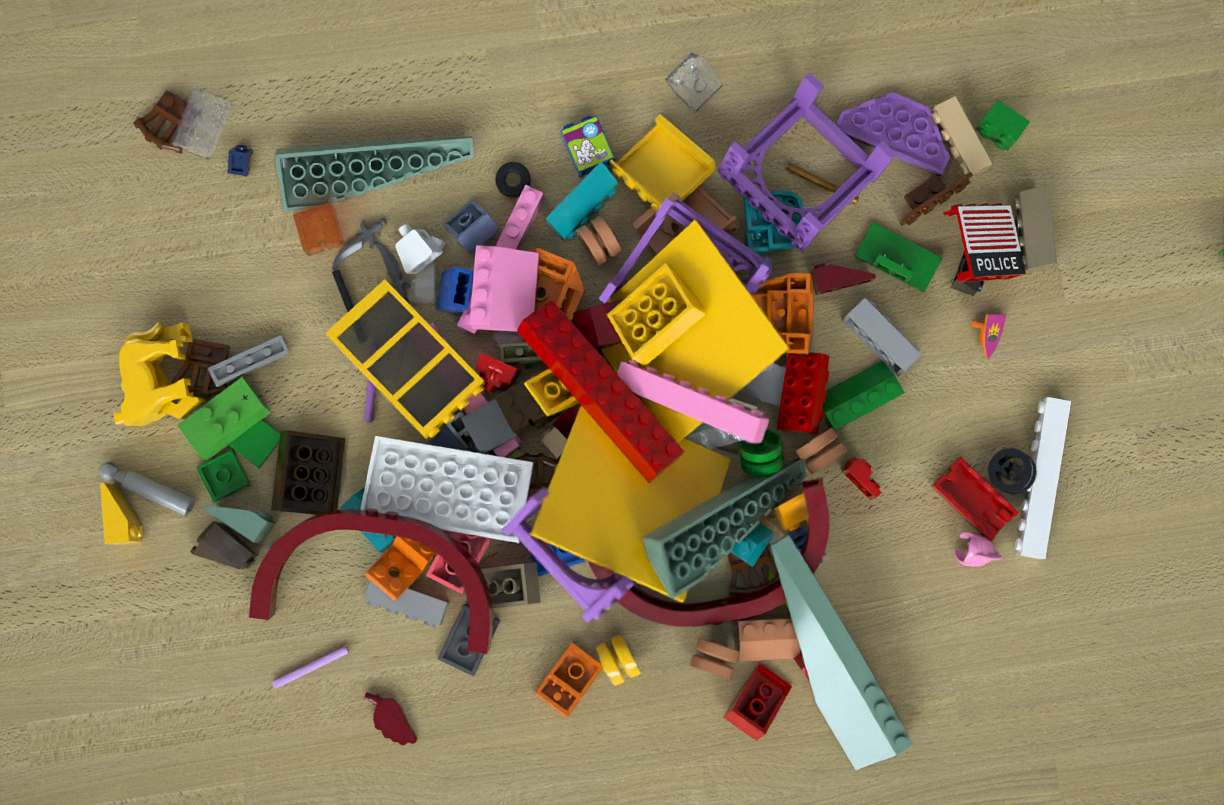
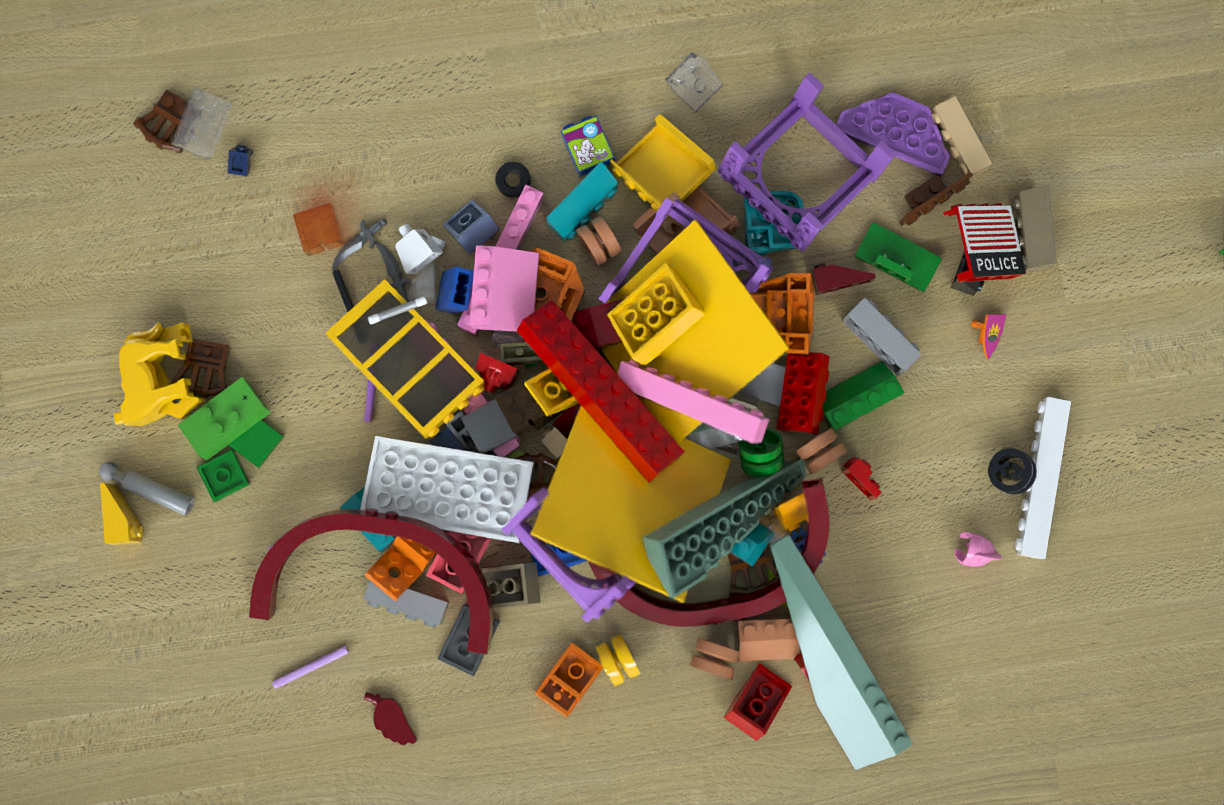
(224, 546): dark brown slope -> none
(248, 361): light grey plate -> none
(250, 524): sand green slope -> none
(307, 473): dark brown slope -> none
(344, 170): sand green wedge -> none
(397, 310): none -> light grey bar
(816, 180): pearl gold bar -> none
(974, 499): red piece -> none
(1002, 125): green brick -> none

